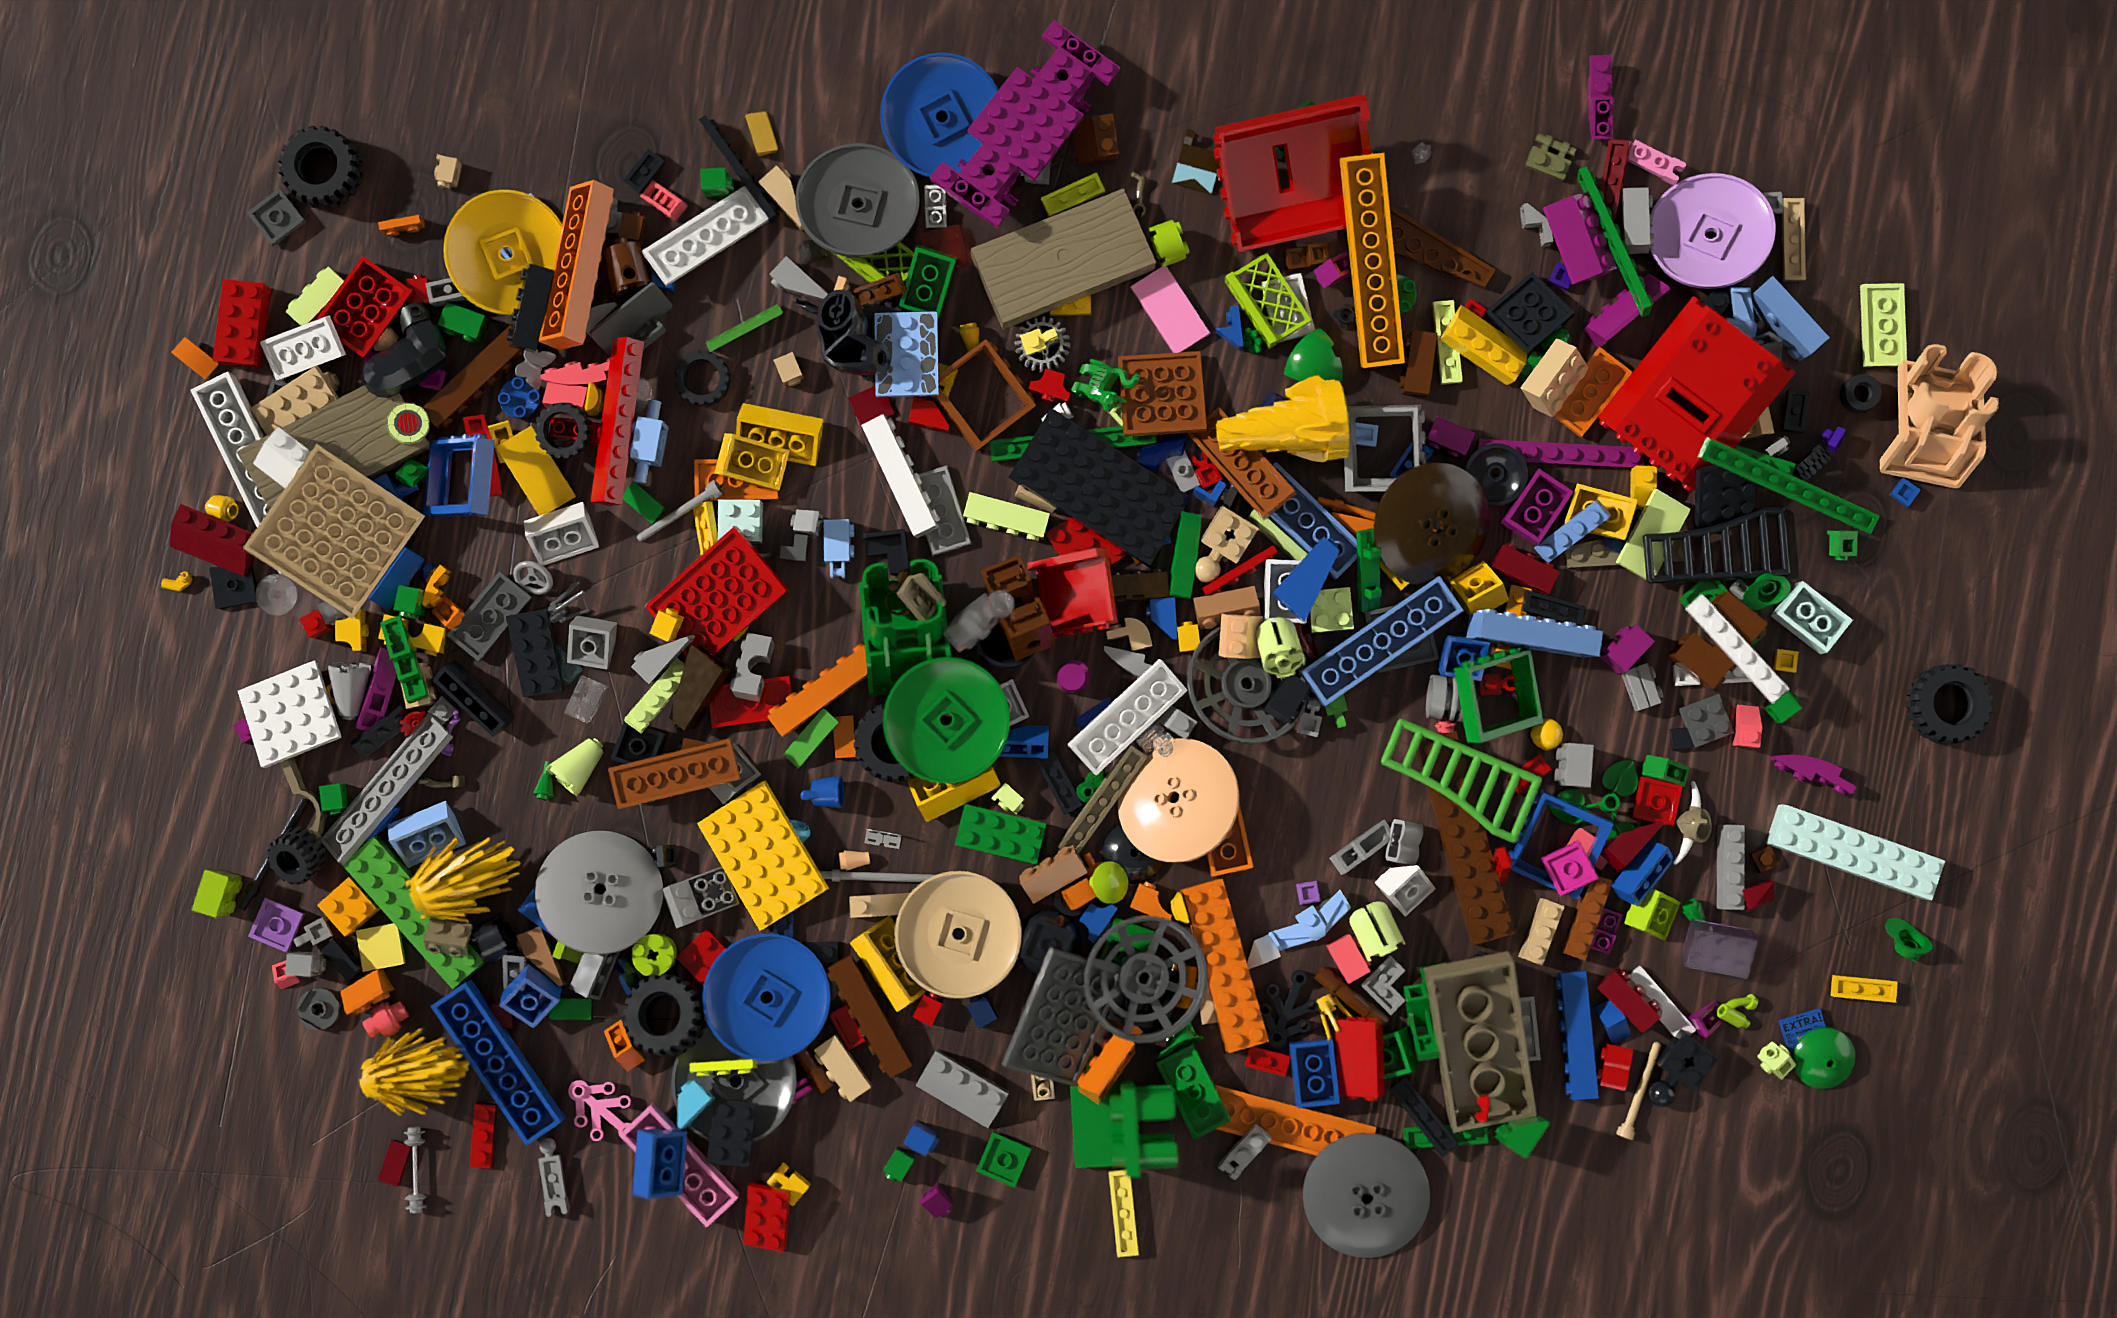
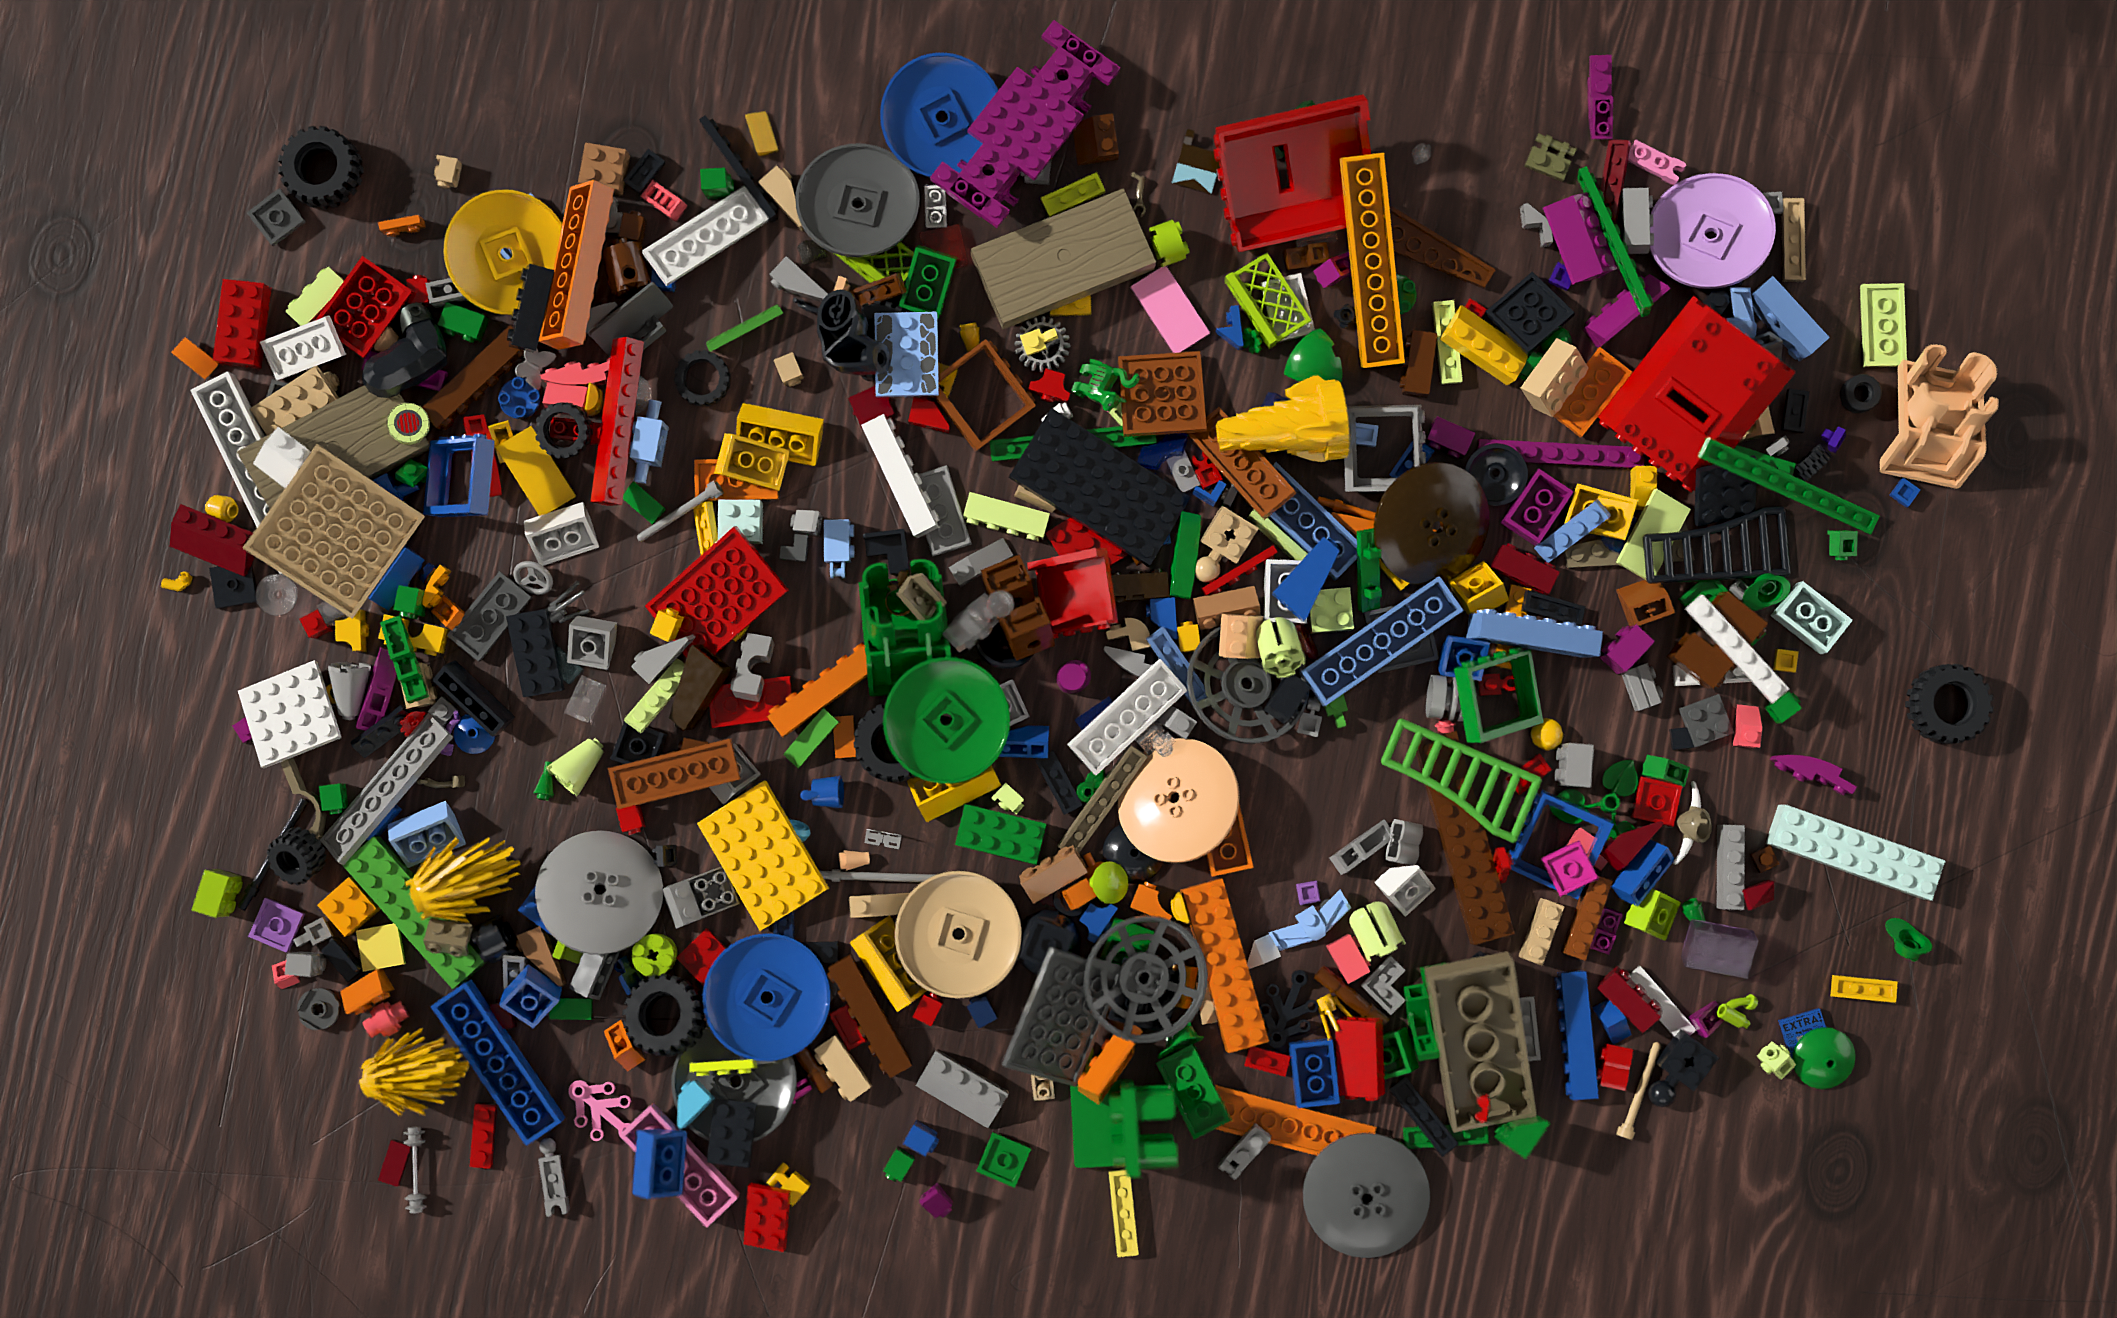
(472, 745): none -> blue dish
(604, 165): none -> medium nougat brick
(631, 819): none -> red brick
(971, 566): none -> light grey slope
(1173, 658): none -> medium blue plate
(1644, 602): none -> dark orange slope

